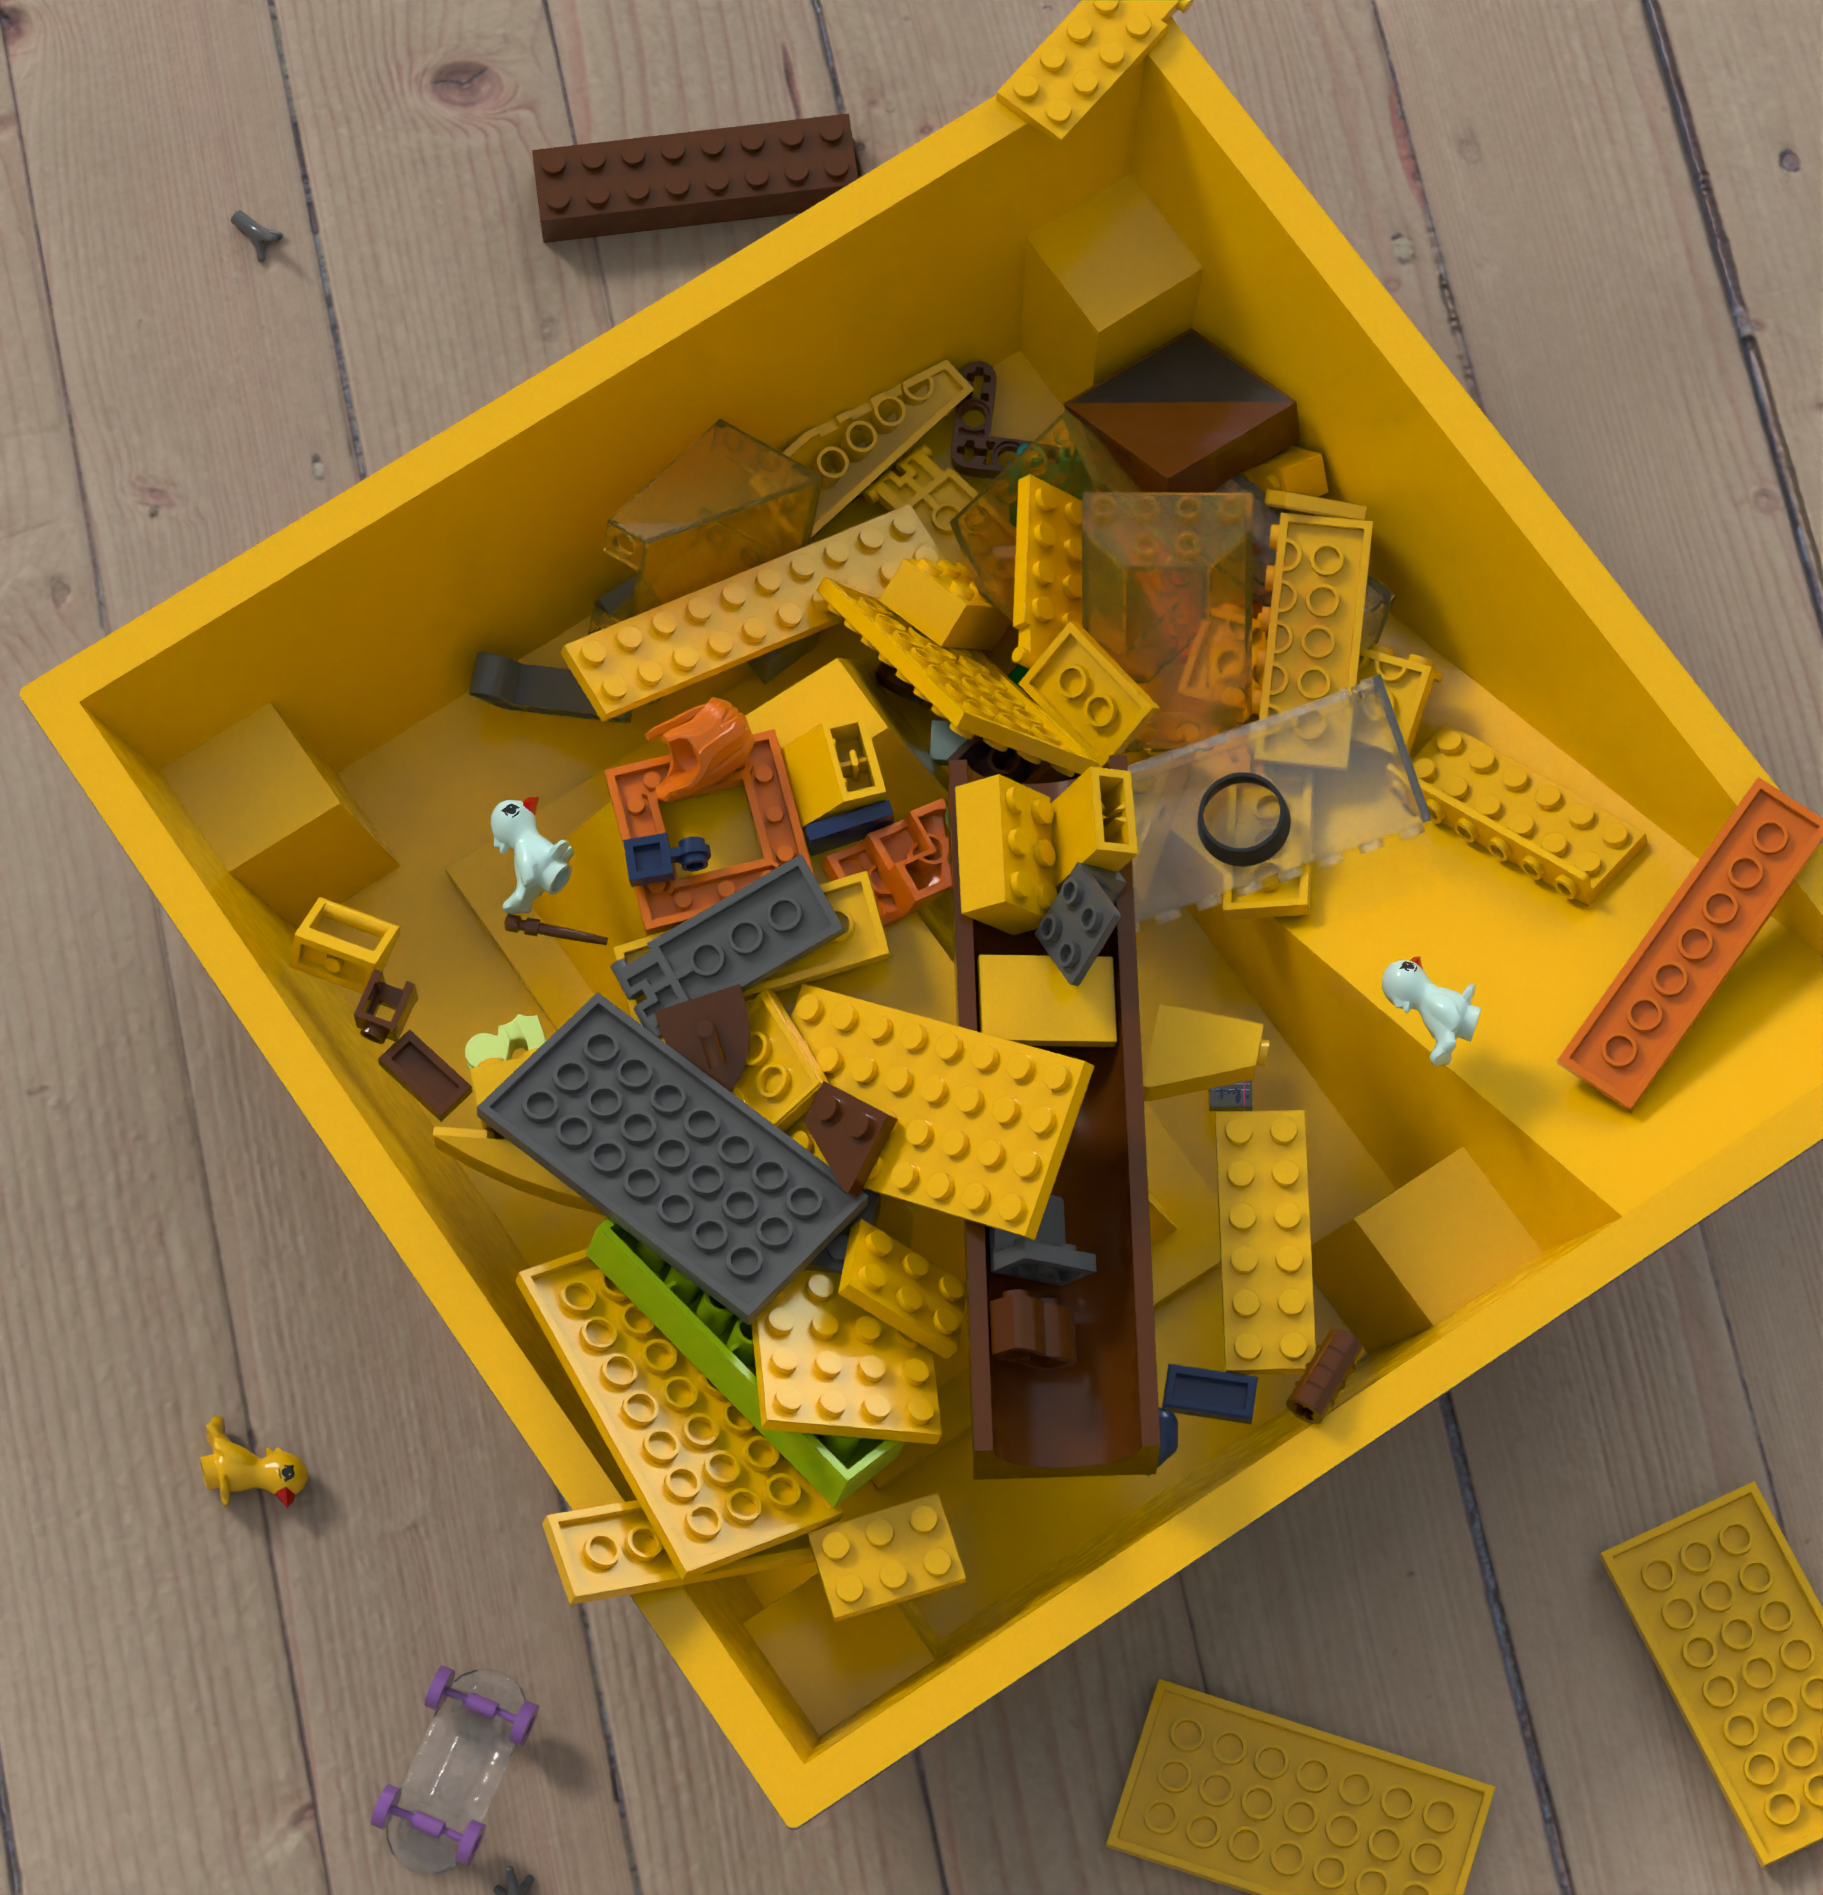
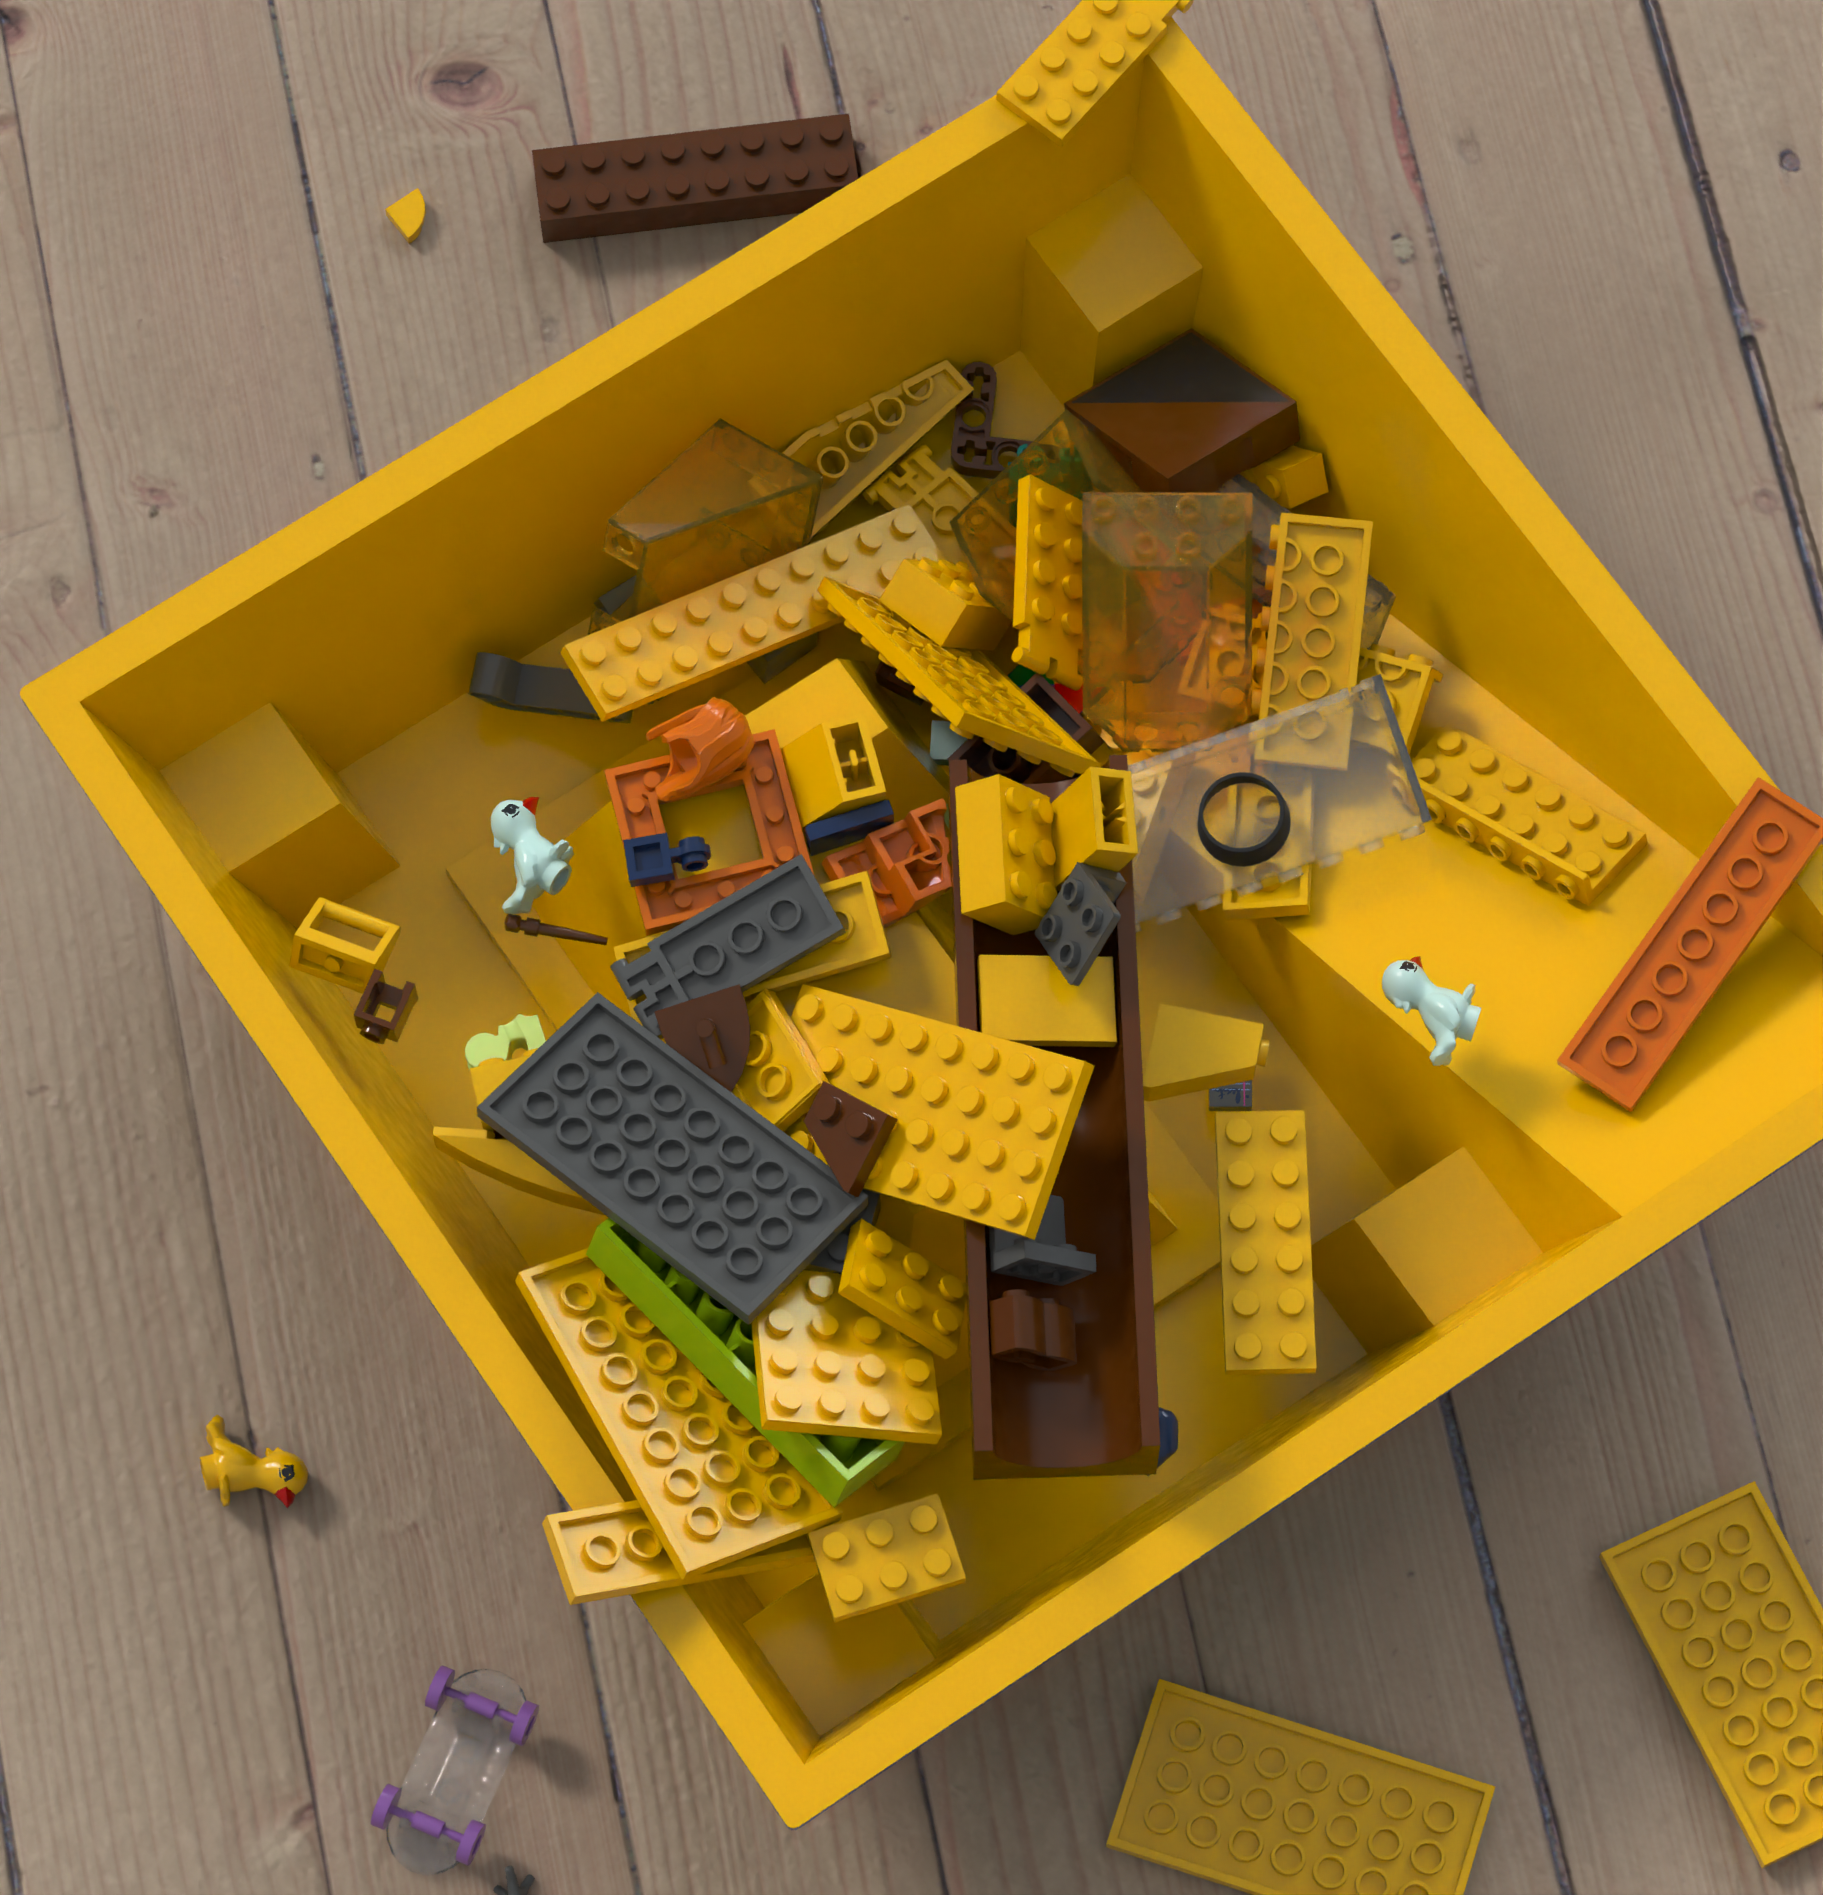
(255, 232): dark grey bar -> none
(408, 215): none -> yellow tile
(425, 1075): reddish brown tile -> none
(1088, 694): yellow plate -> none
(1210, 1393): dark blue tile -> none
(1314, 505): yellow tile -> none
(1325, 1376): reddish brown axle -> none

